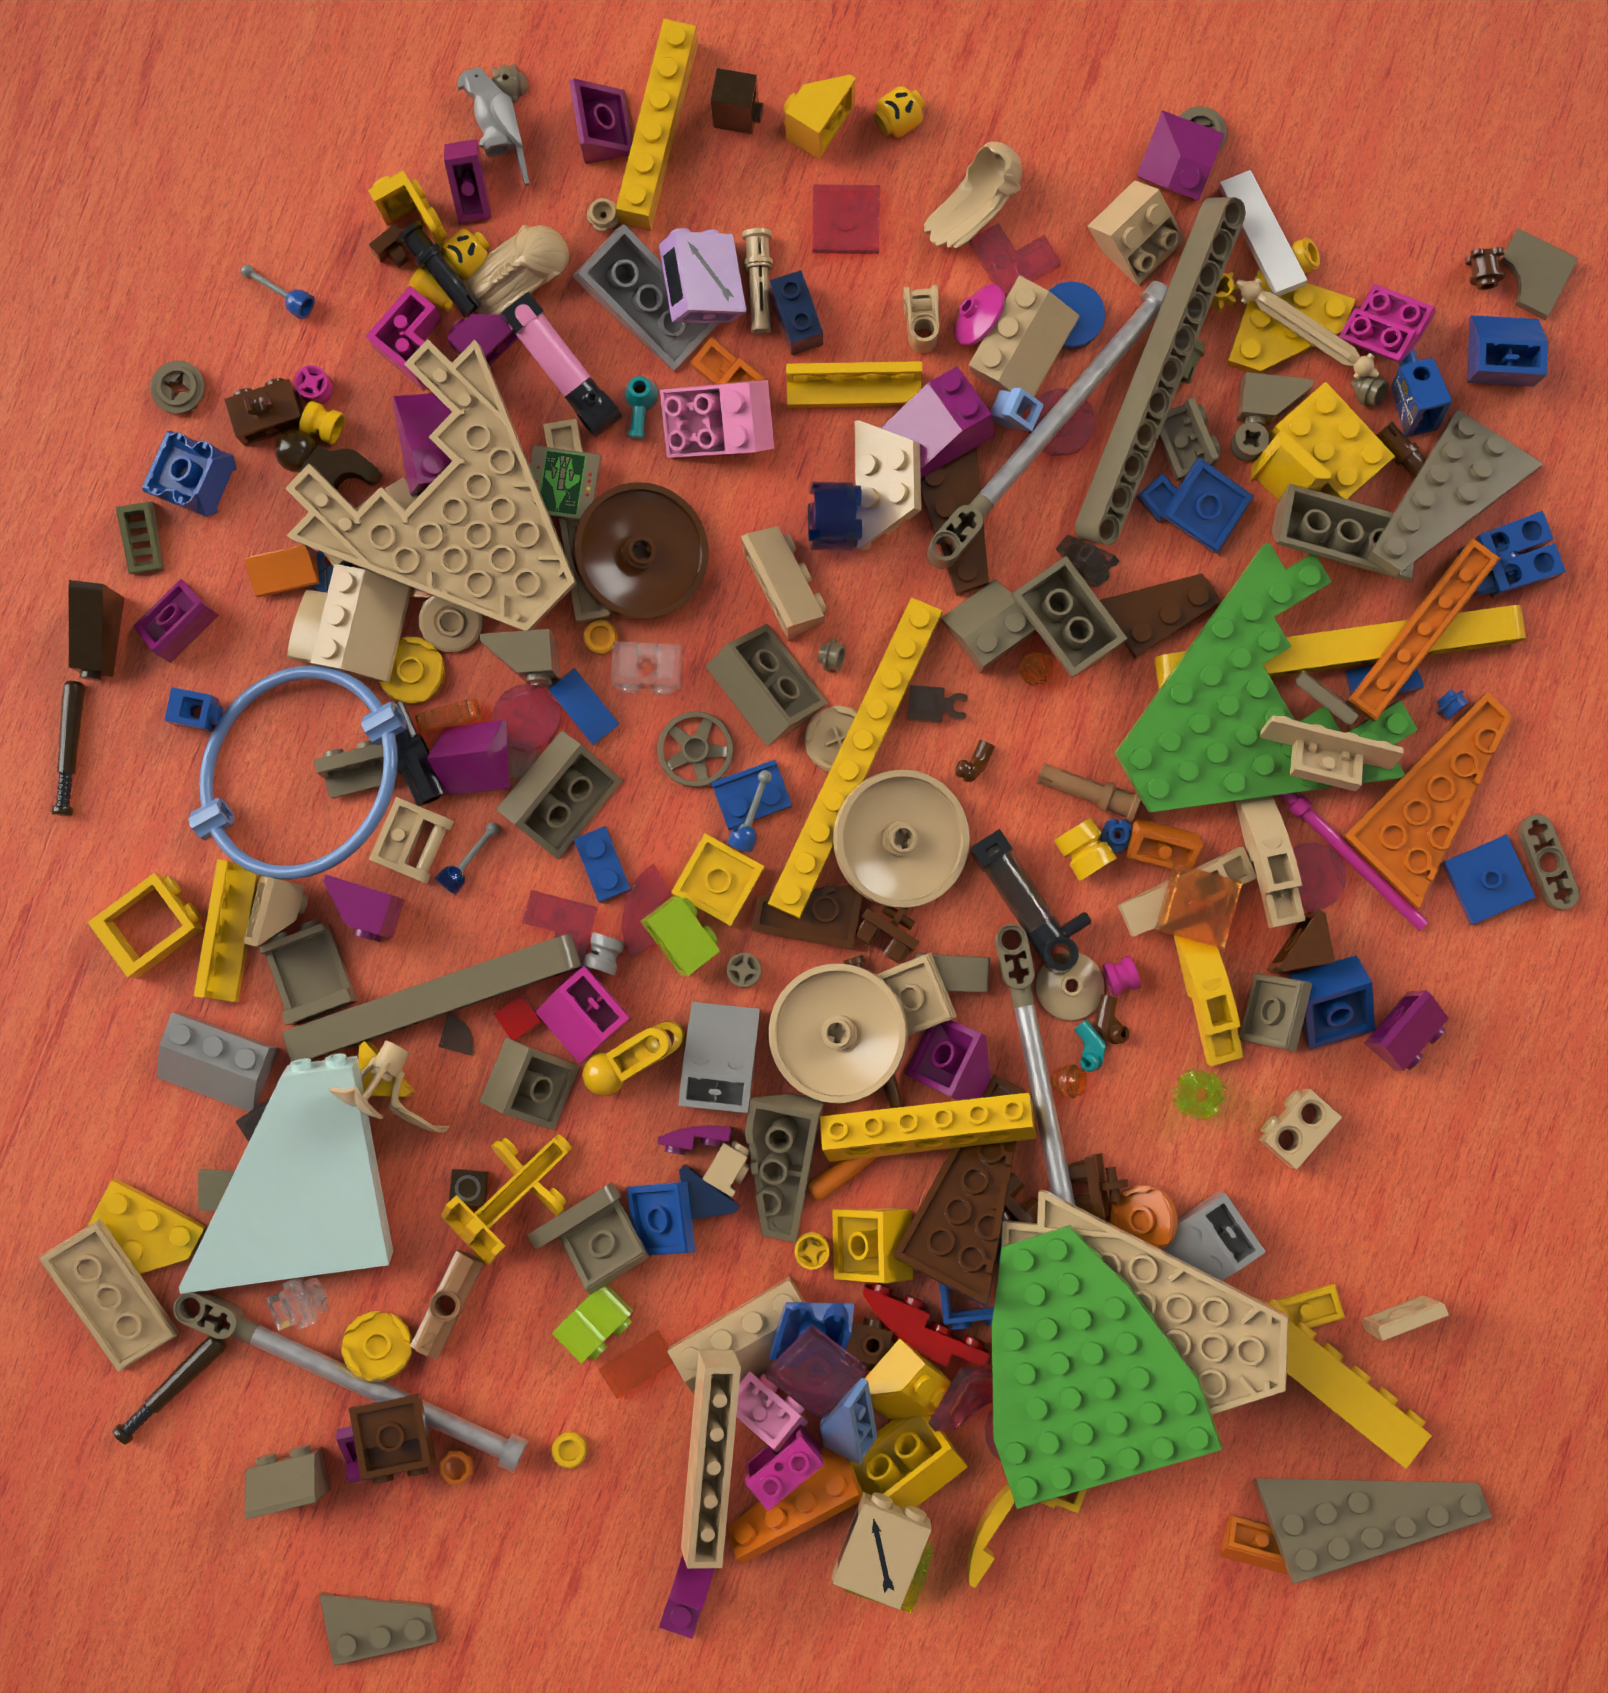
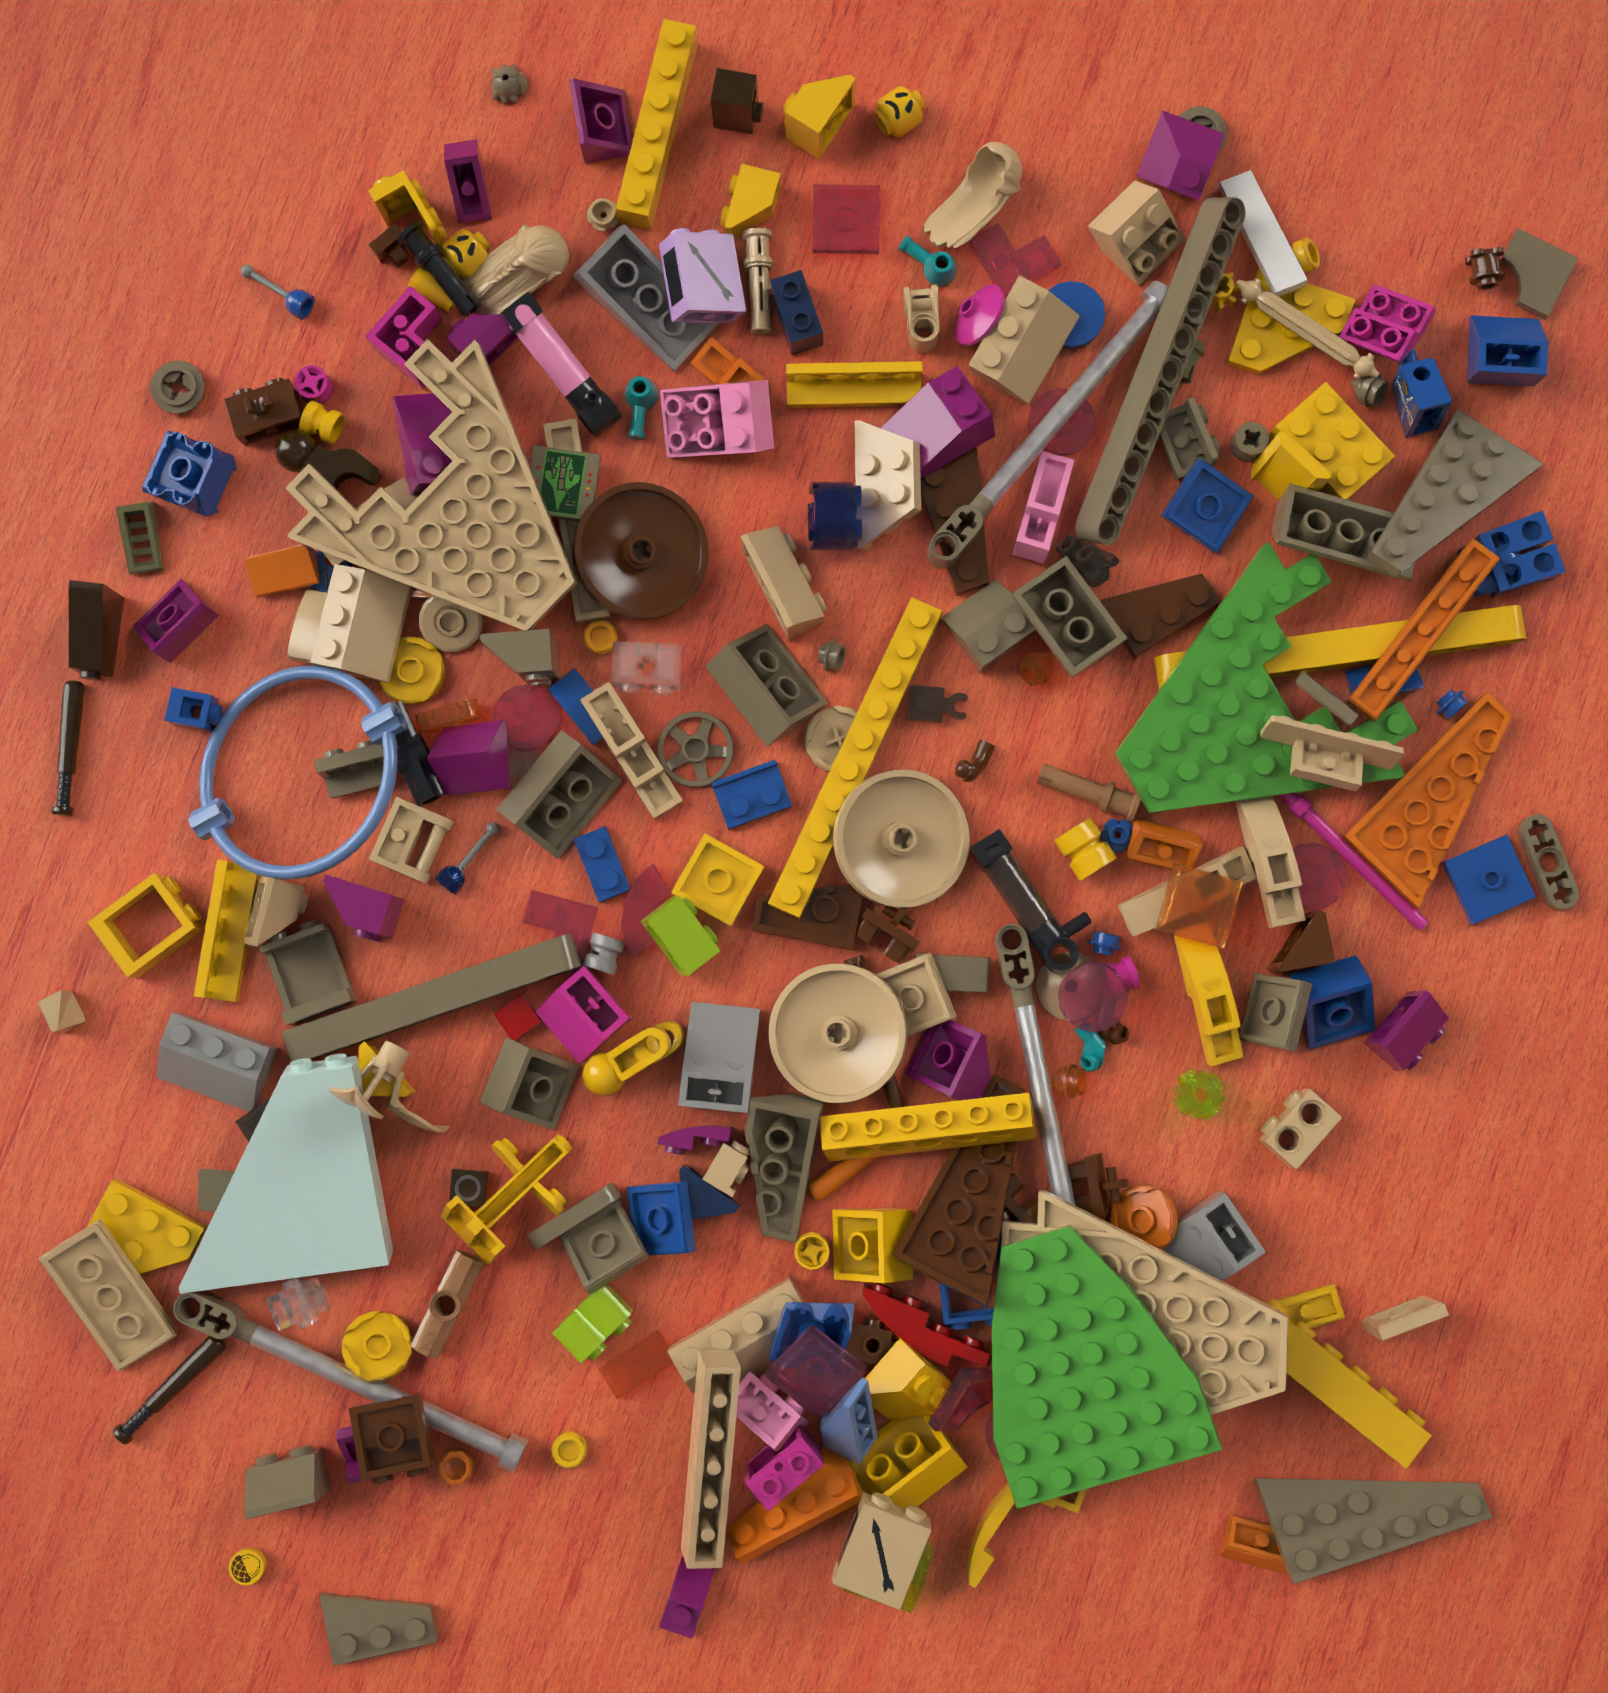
(61, 1011): none -> tan slope
(247, 1566): none -> yellow tile
(457, 1036): clear smoke tile -> none
(494, 116): light grey animal -> none
(631, 751): none -> tan slope
(743, 835): hinge -> none
(745, 965): dark tan wheel -> none
(753, 199): none -> yellow slope
(932, 273): none -> teal bar
(1011, 405): light blue leg -> none
(1043, 507): none -> bright pink slope
(1093, 997): none -> clear pink tile
(1105, 943): none -> blue plate
(1157, 496): blue tile -> none
(1267, 396): dark tan slope -> none
(1402, 448): reddish brown pin -> none

